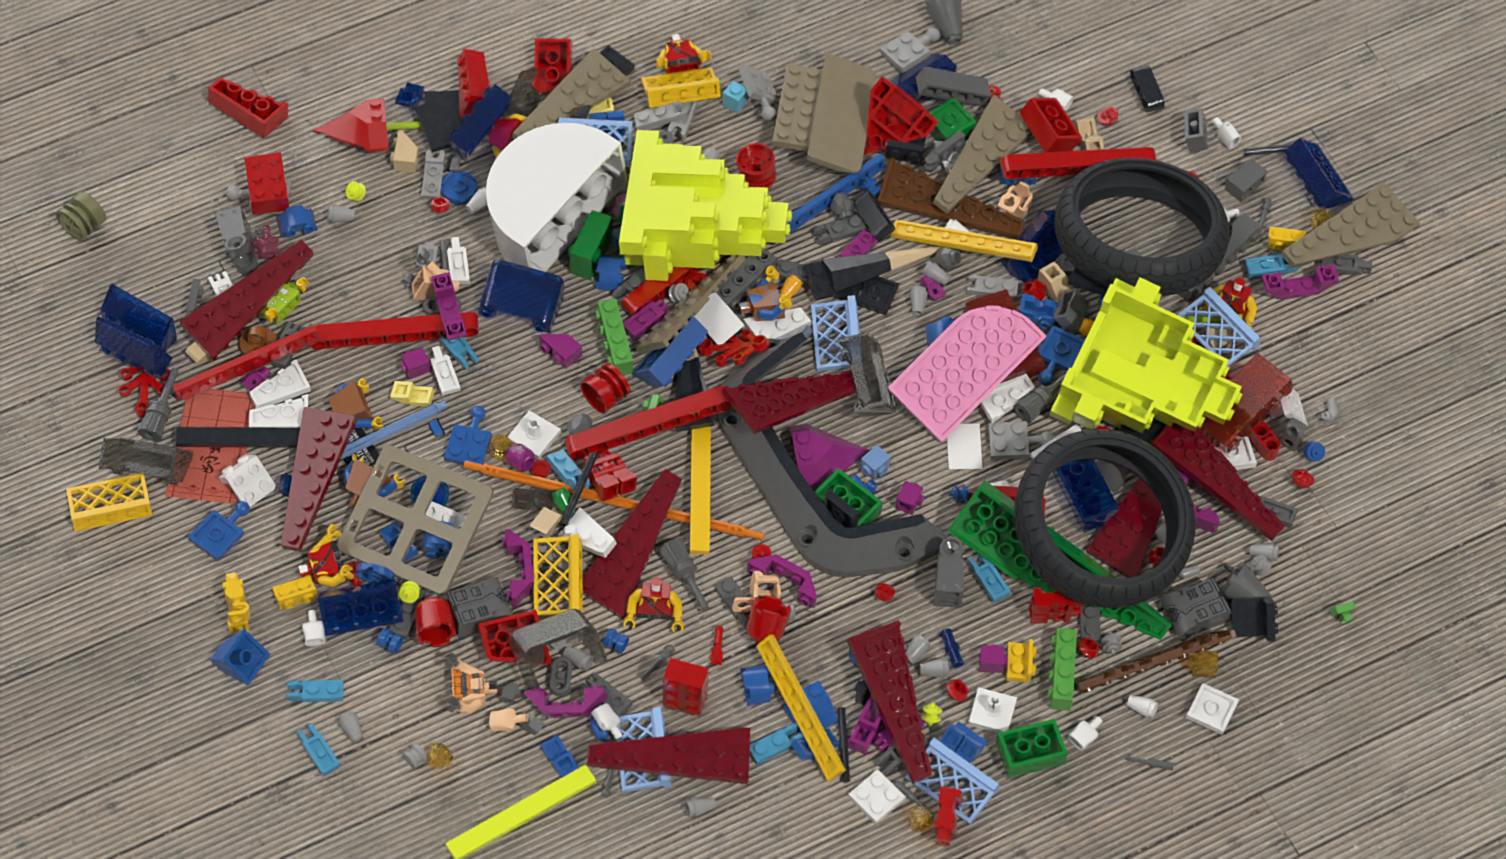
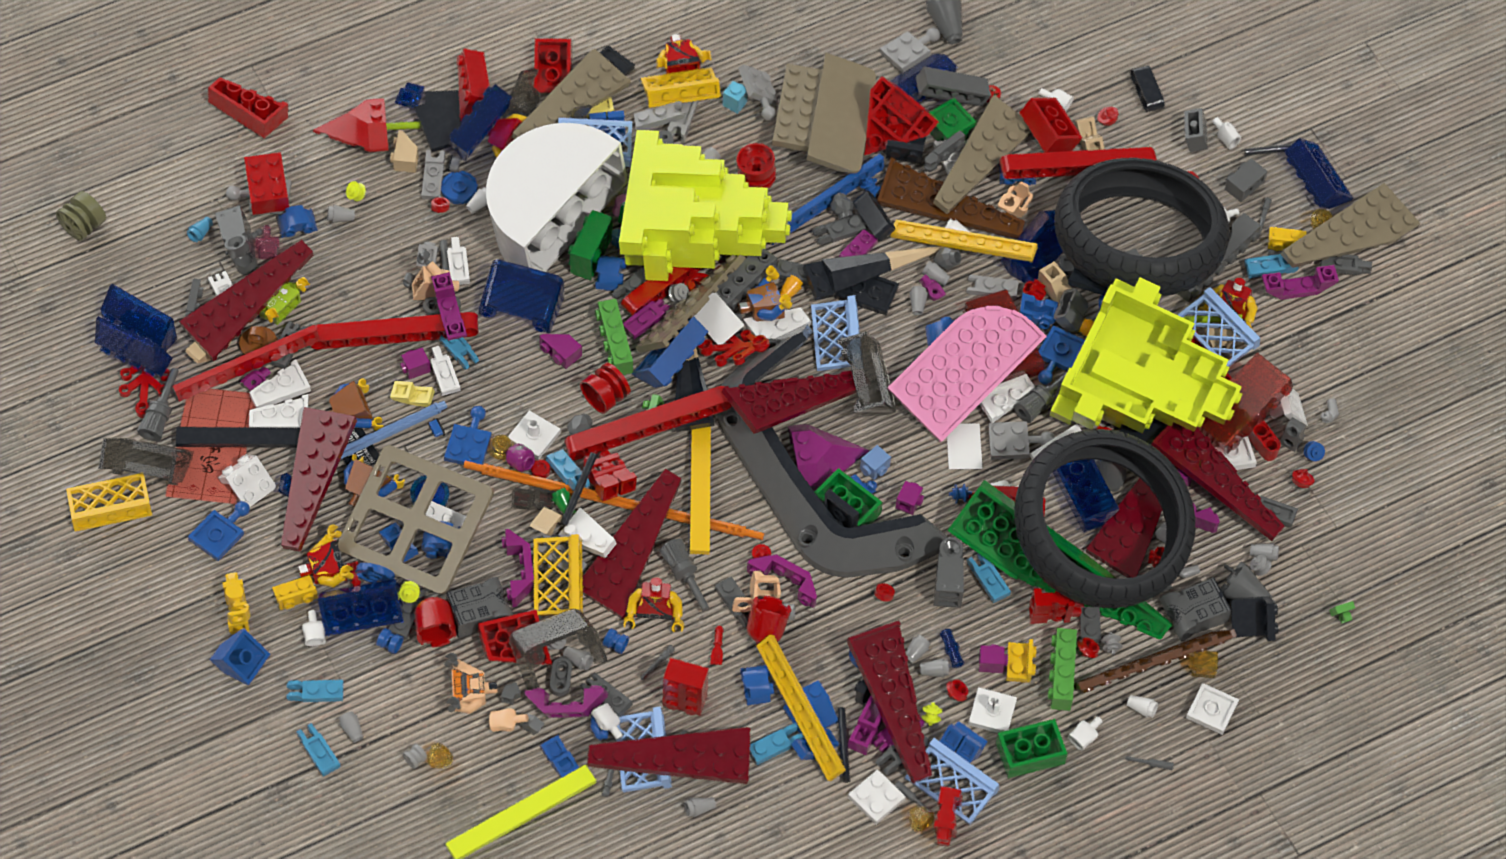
(198, 230): none -> dark azure cone

